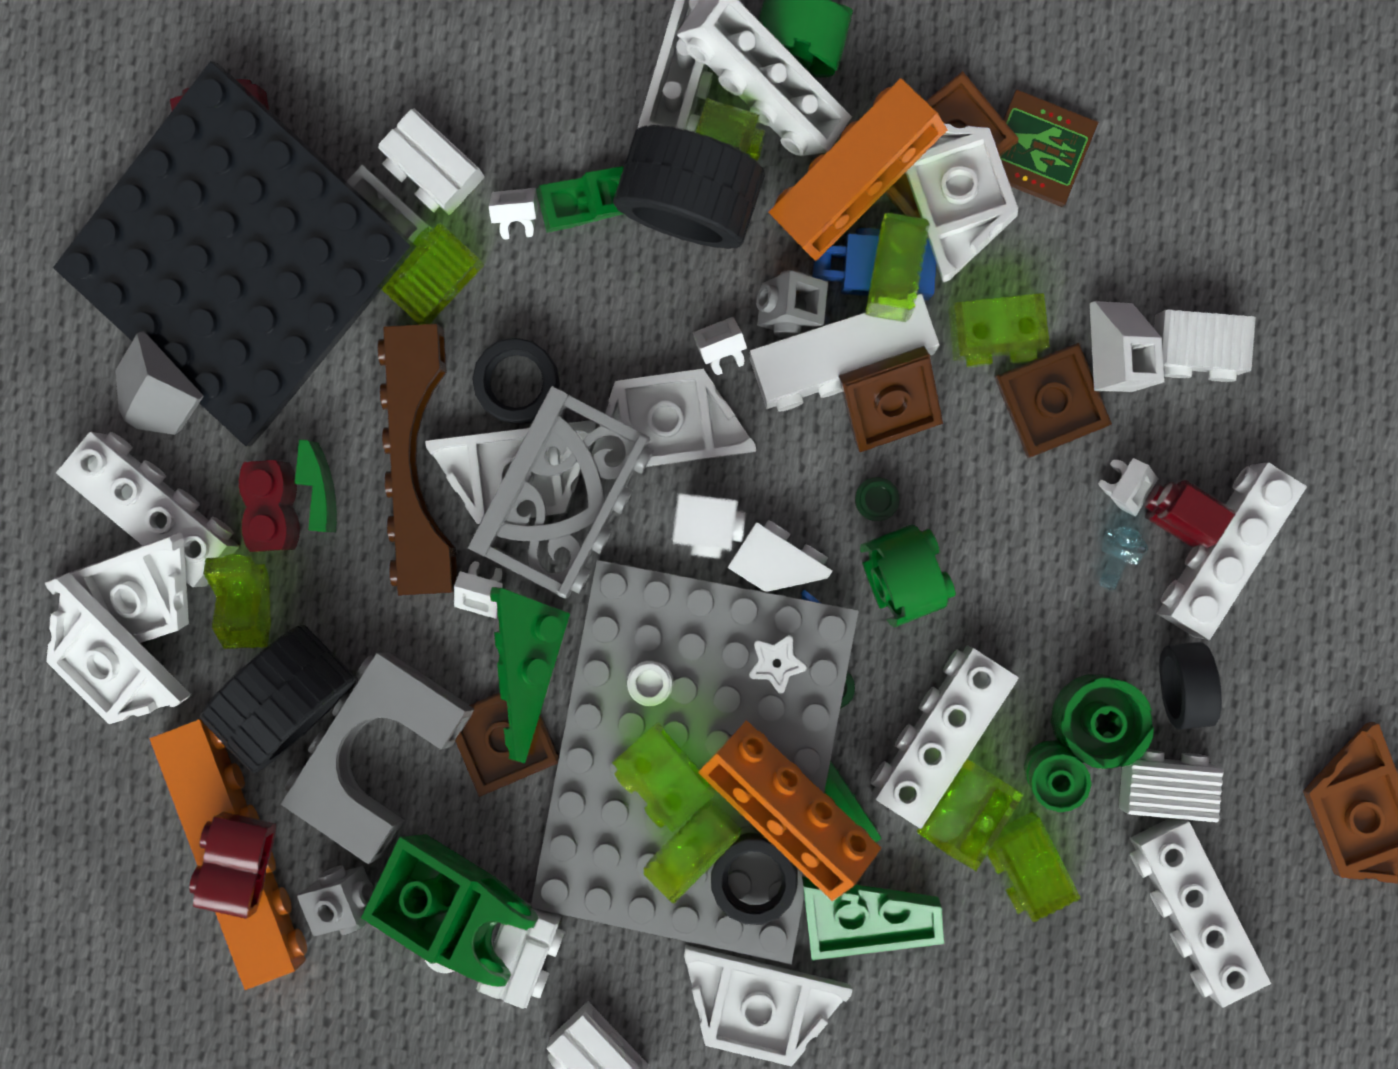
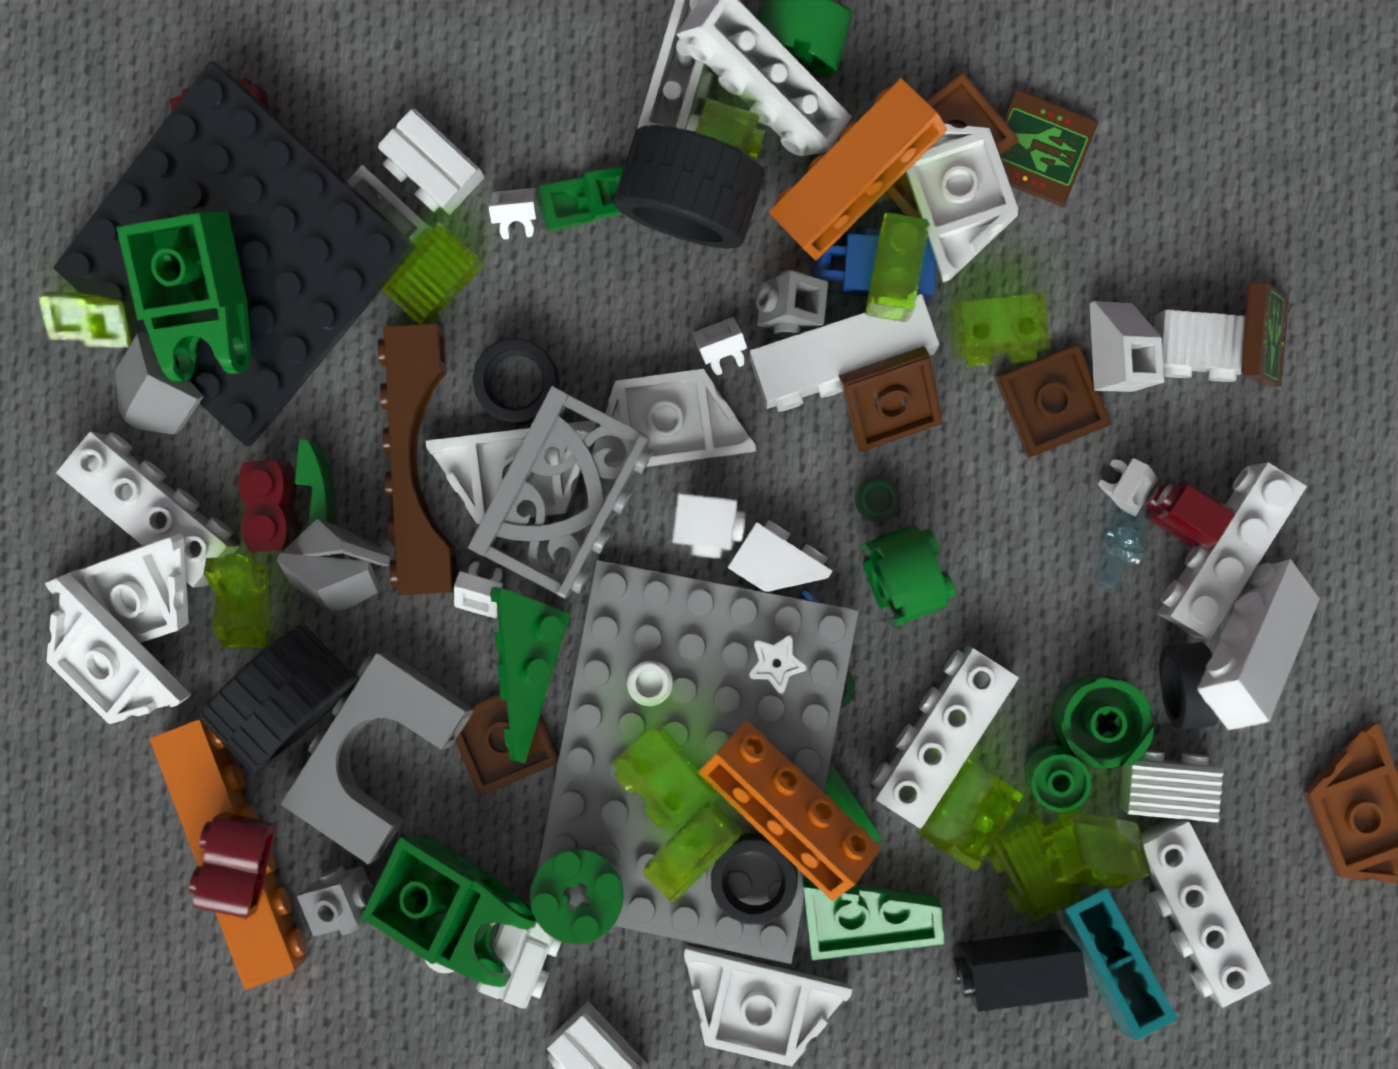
(85, 317): none -> clear neon green slope
(188, 289): none -> green brick
(330, 581): none -> light grey slope
(333, 541): none -> light grey slope
(551, 901): none -> green brick
(1021, 970): none -> black brick
(1095, 850): none -> clear neon green brick
(1118, 966): none -> teal brick
(1259, 645): none -> white brick
(1264, 335): none -> reddish brown tile

